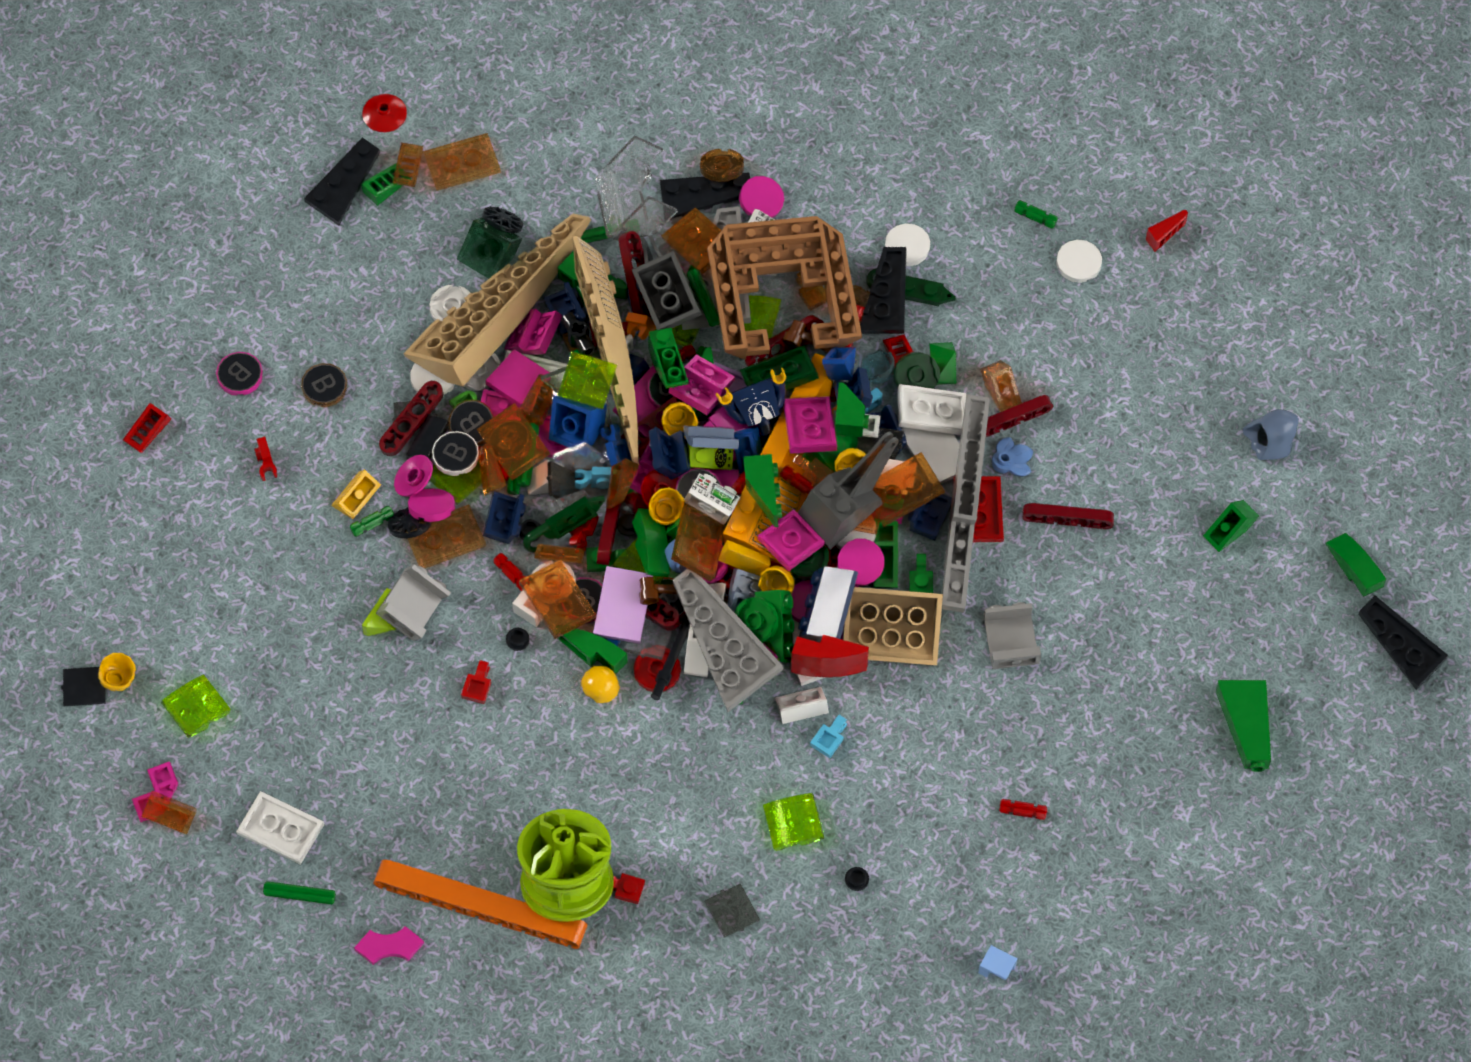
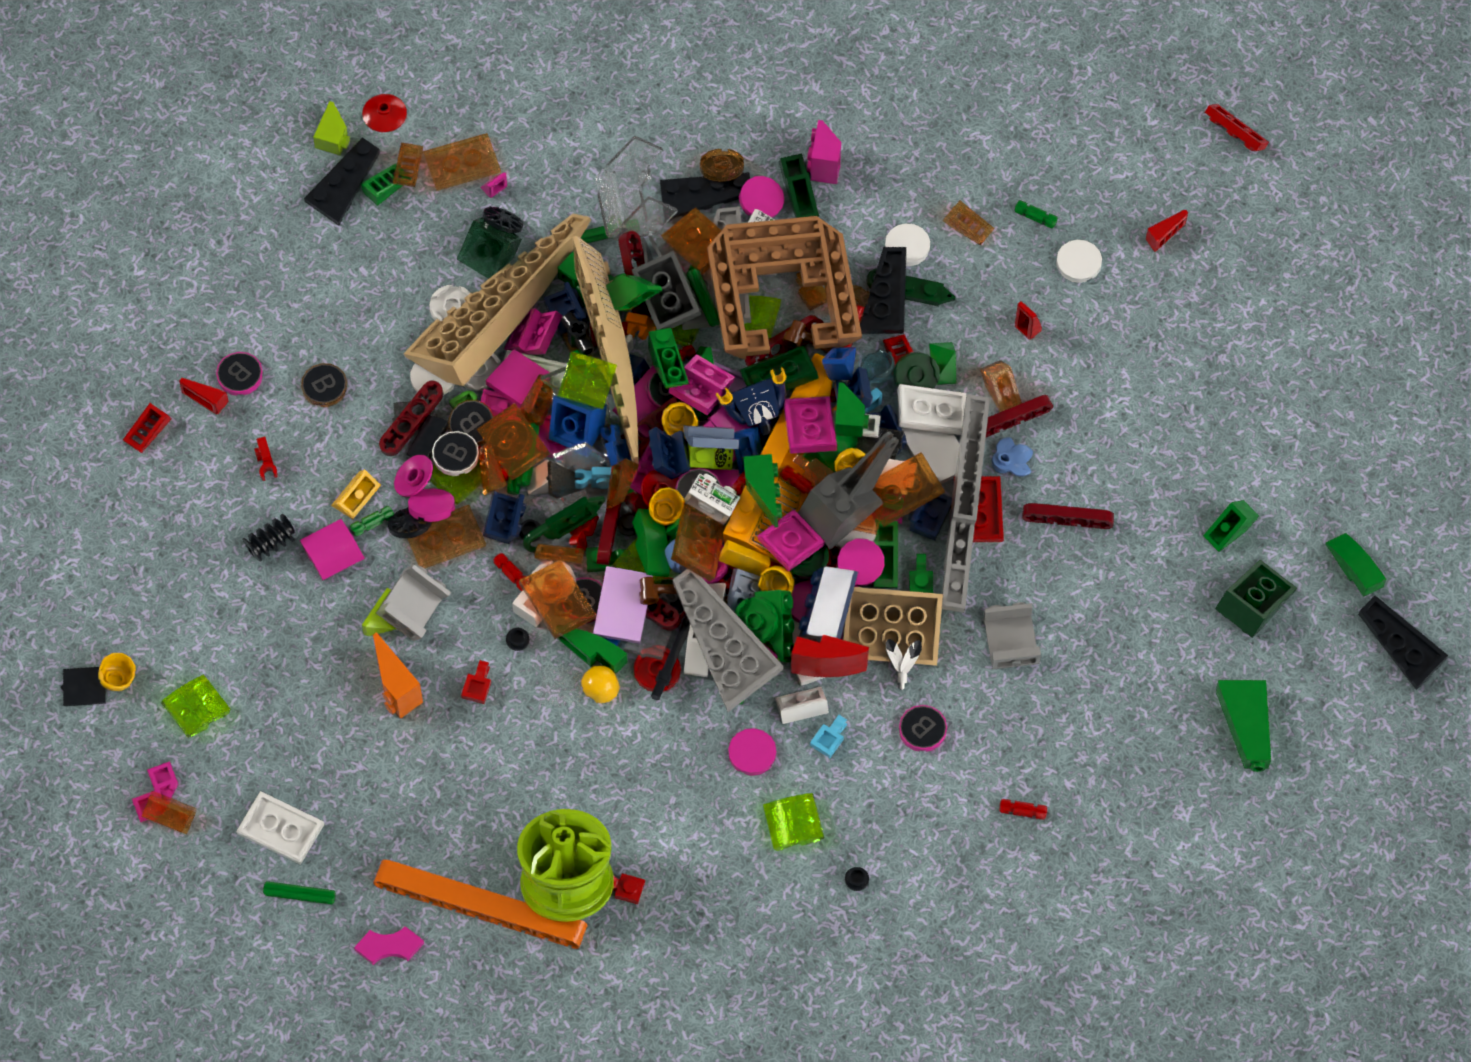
(207, 396): none -> red slope
(270, 537): none -> black piece
(331, 131): none -> lime slope
(332, 549): none -> dark pink slope
(399, 685): none -> orange slope
(495, 185): none -> dark pink slope
(630, 291): none -> green slope
(732, 910): clear smoke piece -> none
(752, 751): none -> dark pink tile
(798, 186): none -> dark green slope
(824, 155): none -> dark pink slope
(900, 663): none -> white piece
(922, 728): none -> black tile
(964, 229): none -> clear orange slope
(997, 963): light blue panel -> none
(1027, 321): none -> red slope
(1236, 128): none -> red plate
(1255, 598): none -> dark green slope
(1280, 430): sand blue piece -> none

